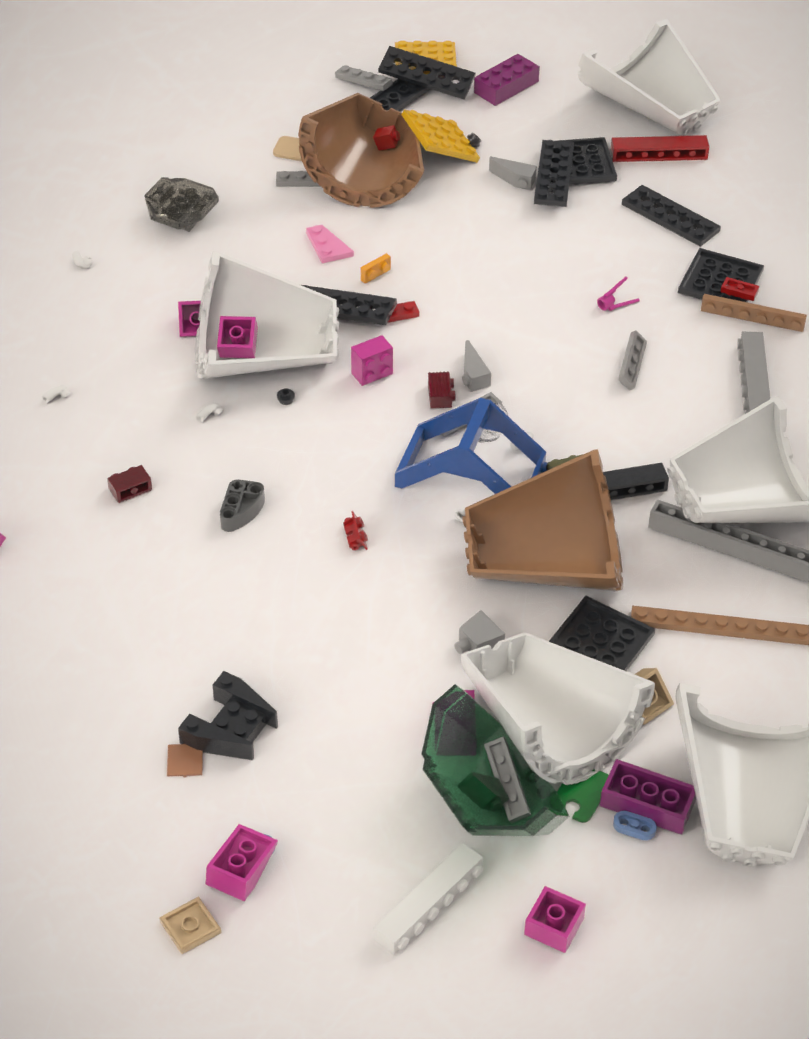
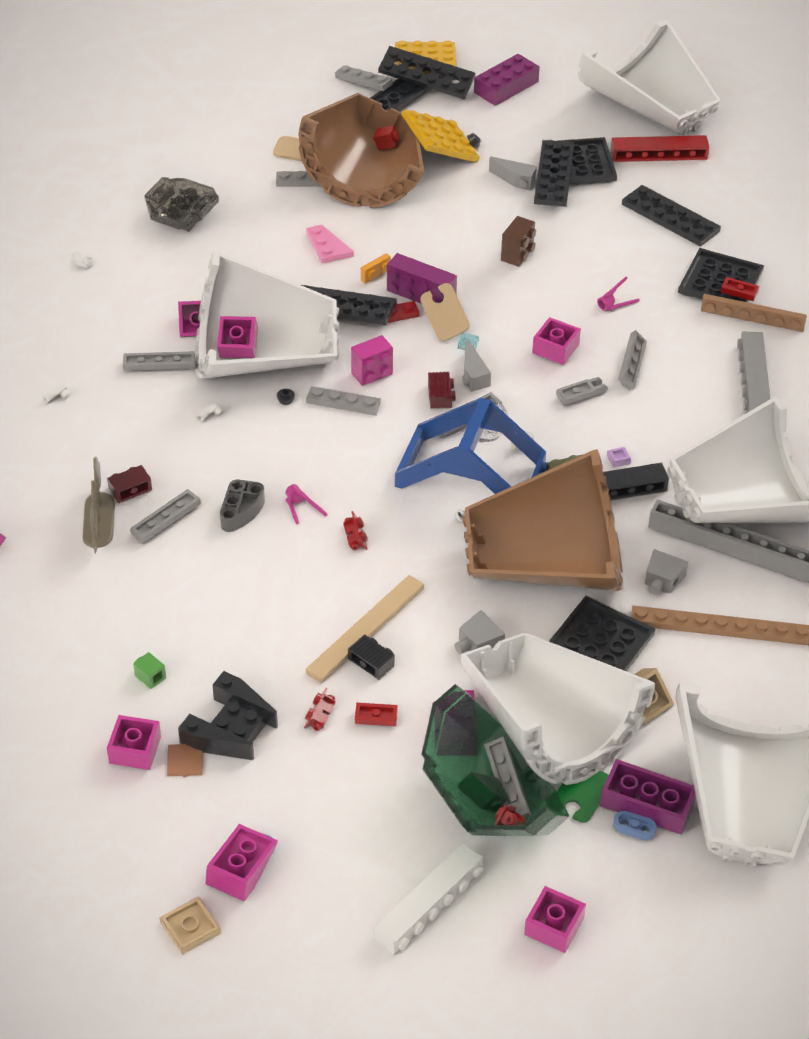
(98, 513): none -> dark tan plant
(134, 742): none -> dark pink brick
(149, 670): none -> bright green brick
(158, 361): none -> light grey plate
(165, 516): none -> light grey plate
(296, 495): none -> dark pink plant
(315, 716): none -> hinge
(343, 400): none -> light grey plate
(368, 624): none -> tan tile
(371, 656): none -> black brick
(376, 714): none -> red plate
(413, 278): none -> magenta brick
(445, 317): none -> tan piece
(472, 338): none -> clear light blue tile
(508, 816): none -> red hinge
(518, 241): none -> reddish brown brick
(556, 340): none -> dark pink brick
(581, 390): none -> light grey hinge
(618, 456): none -> lavender tile
(664, 572): none -> light grey torso

